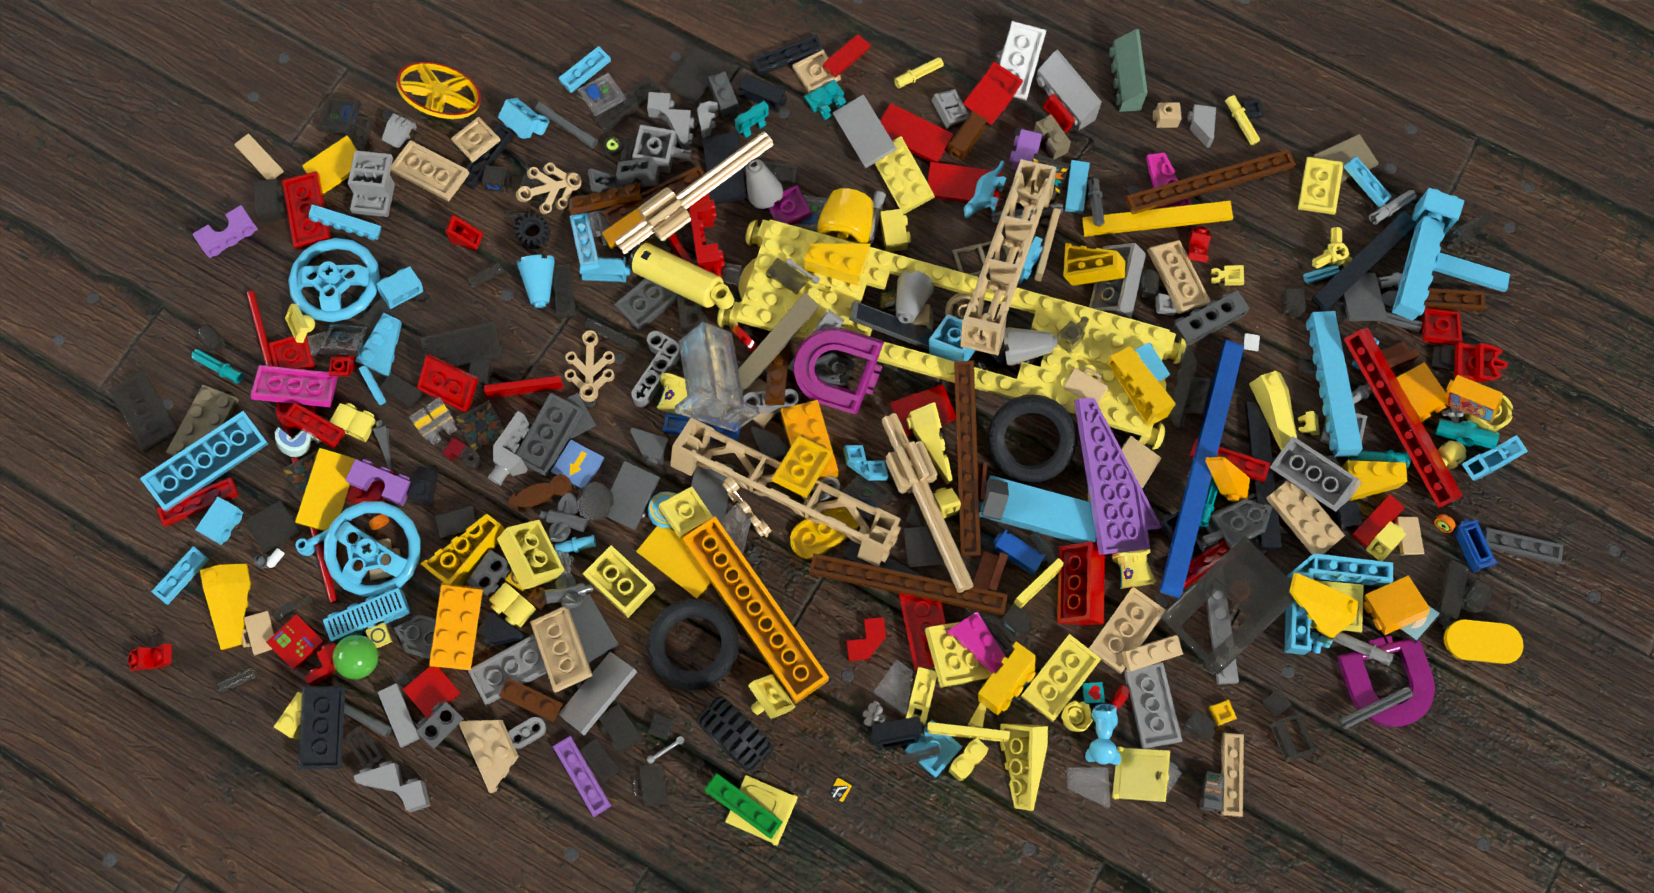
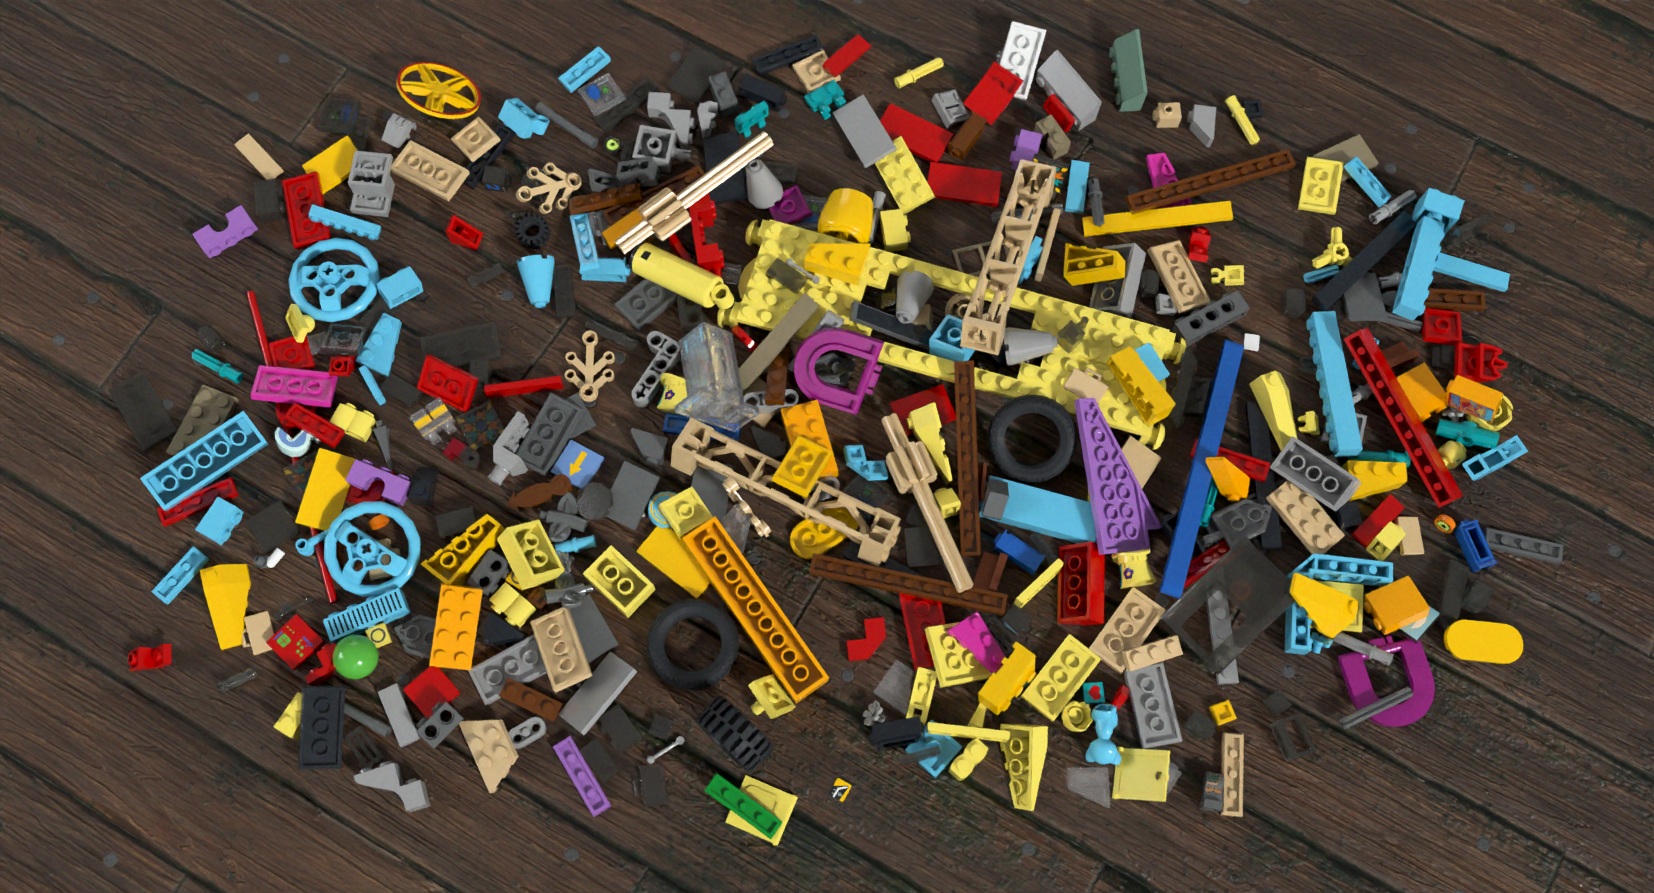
(984, 192): medium azure animal -> none

